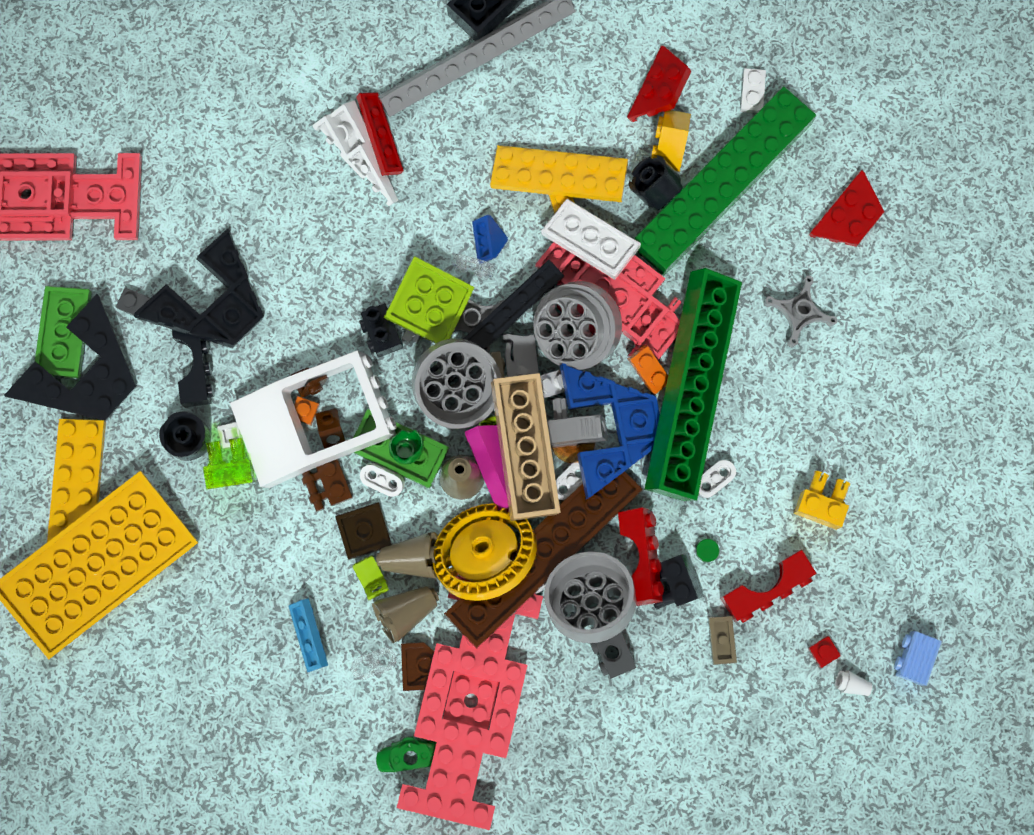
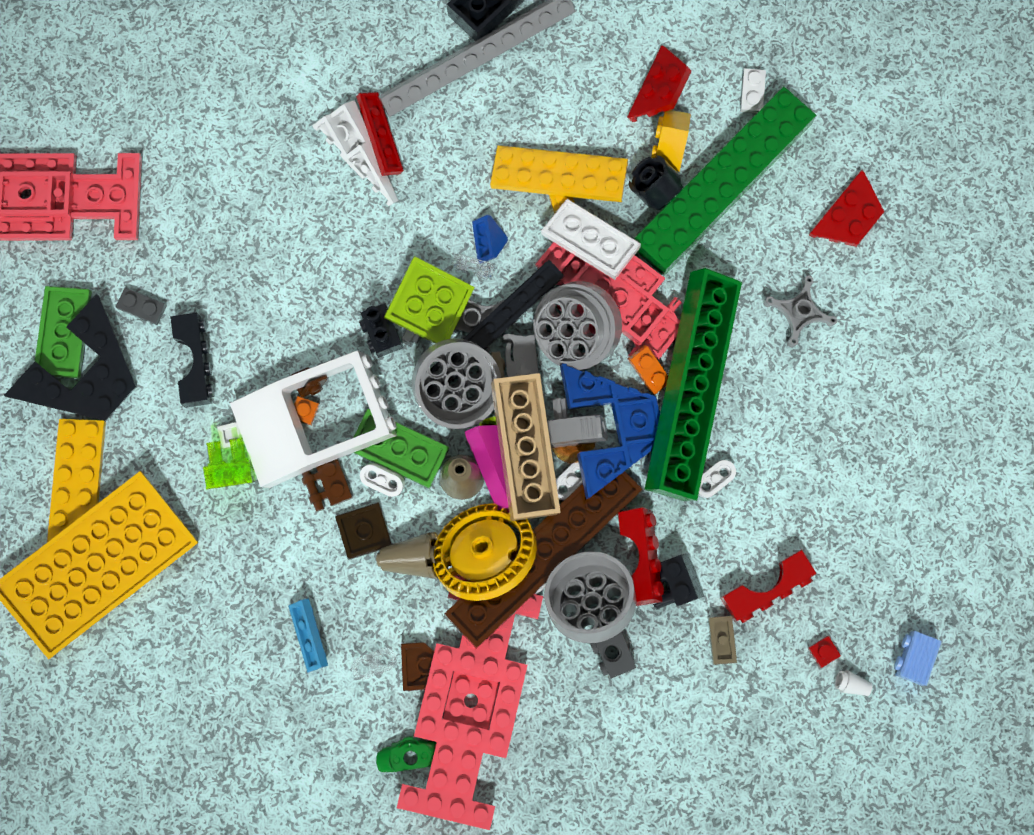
(176, 428): black brick -> none
(227, 317): black wing -> none
(329, 424): reddish brown bracket -> none
(370, 577): lime bracket -> none
(404, 611): dark tan cone -> none
(406, 447): green hair -> none
(552, 384): white plate -> none
(707, 550): green tile -> none
(821, 509): yellow brick -> none

